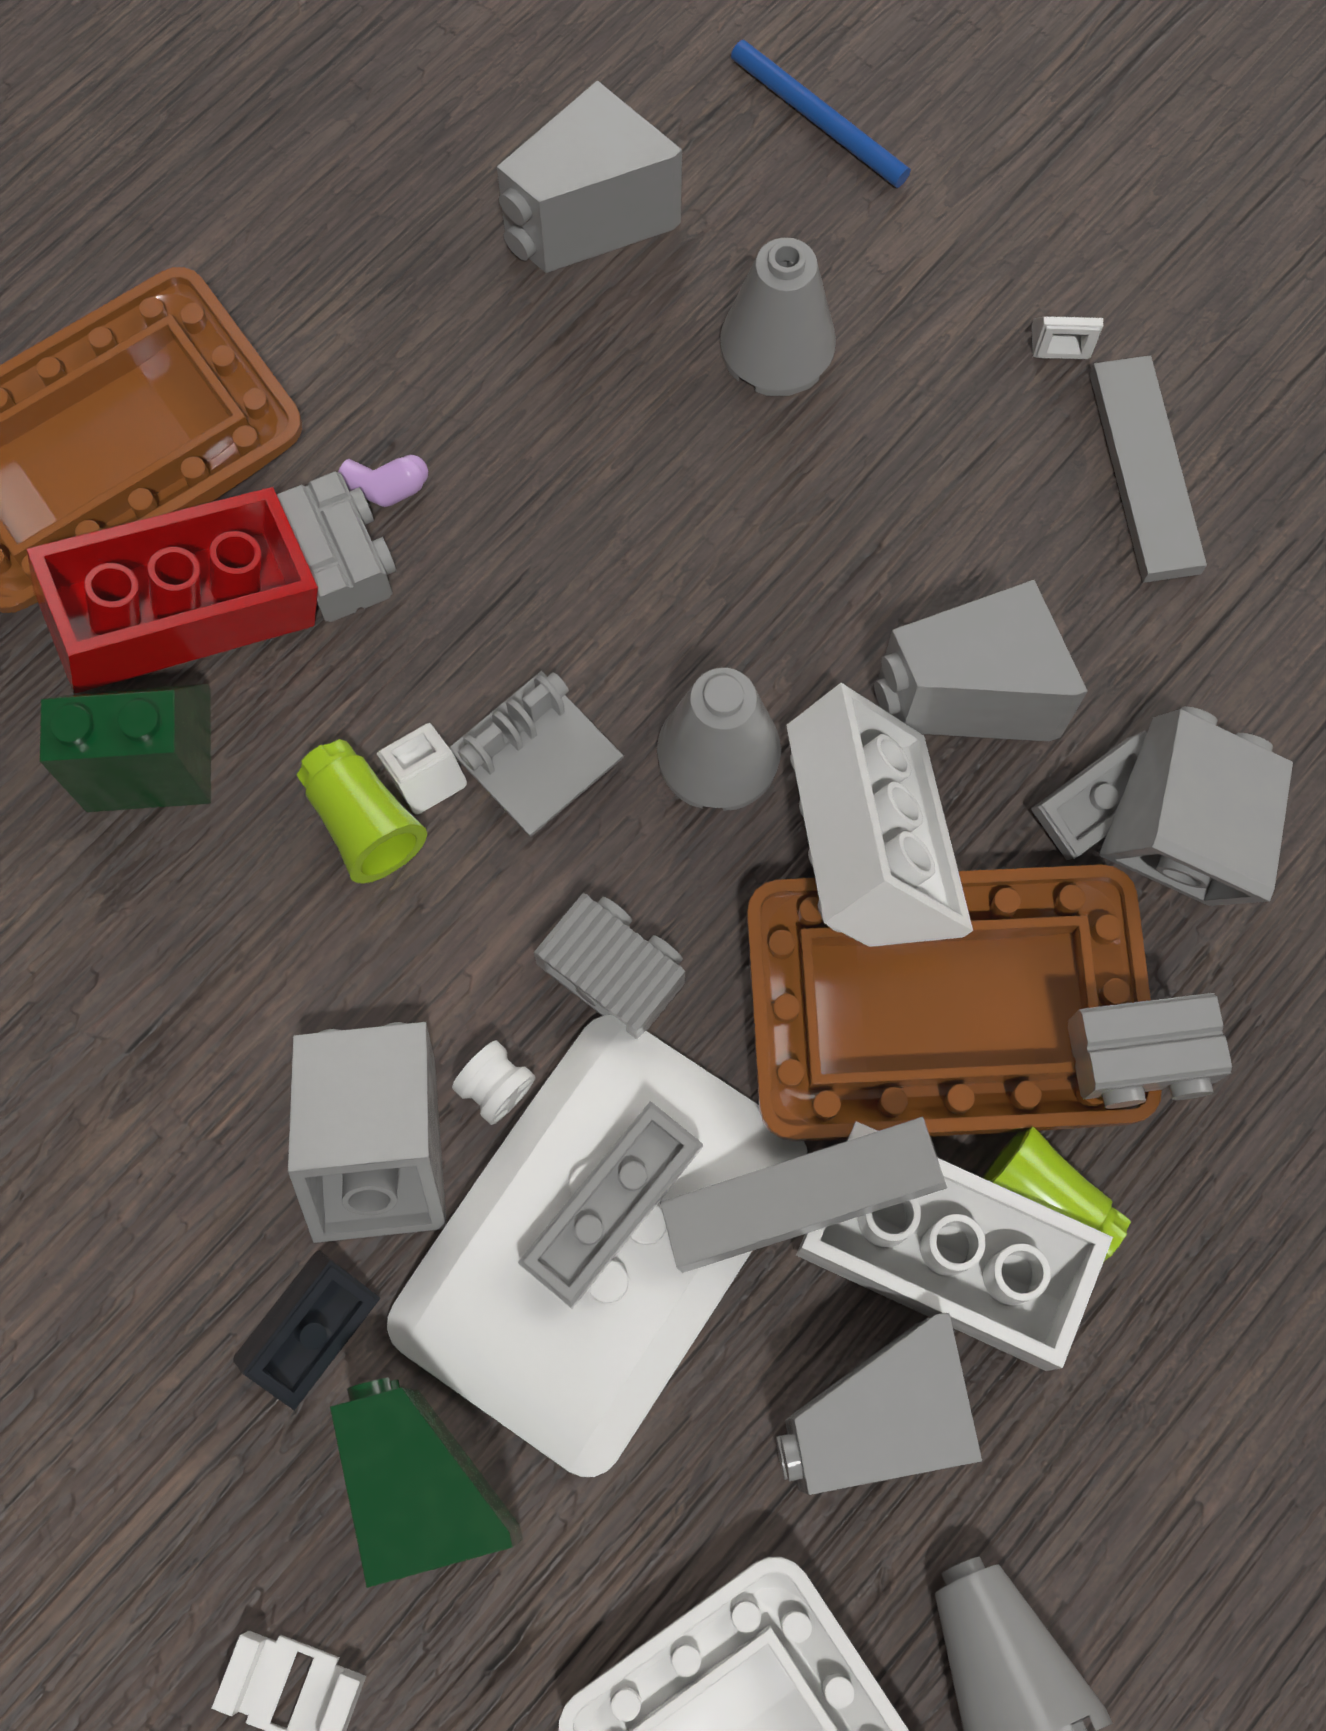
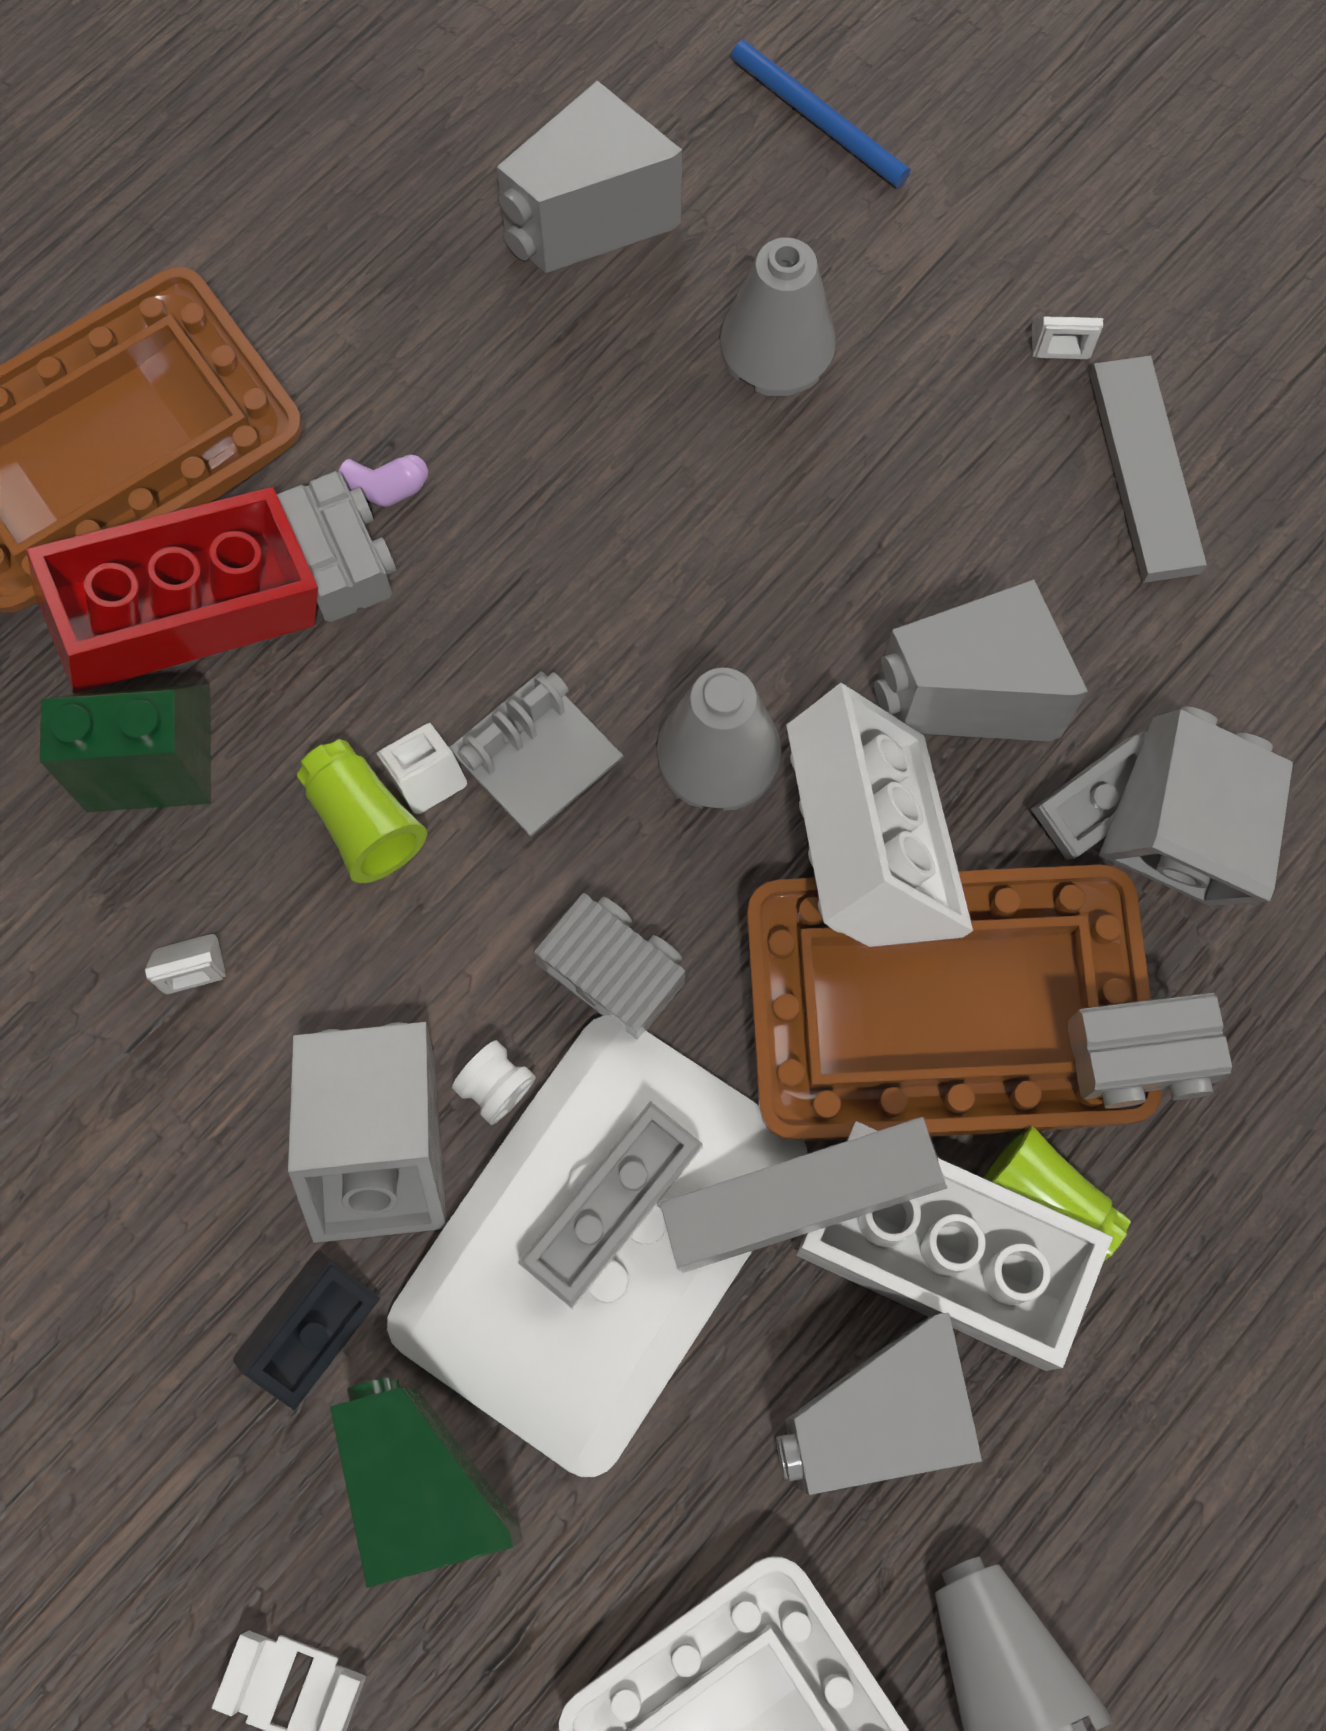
(186, 964): none -> white slope

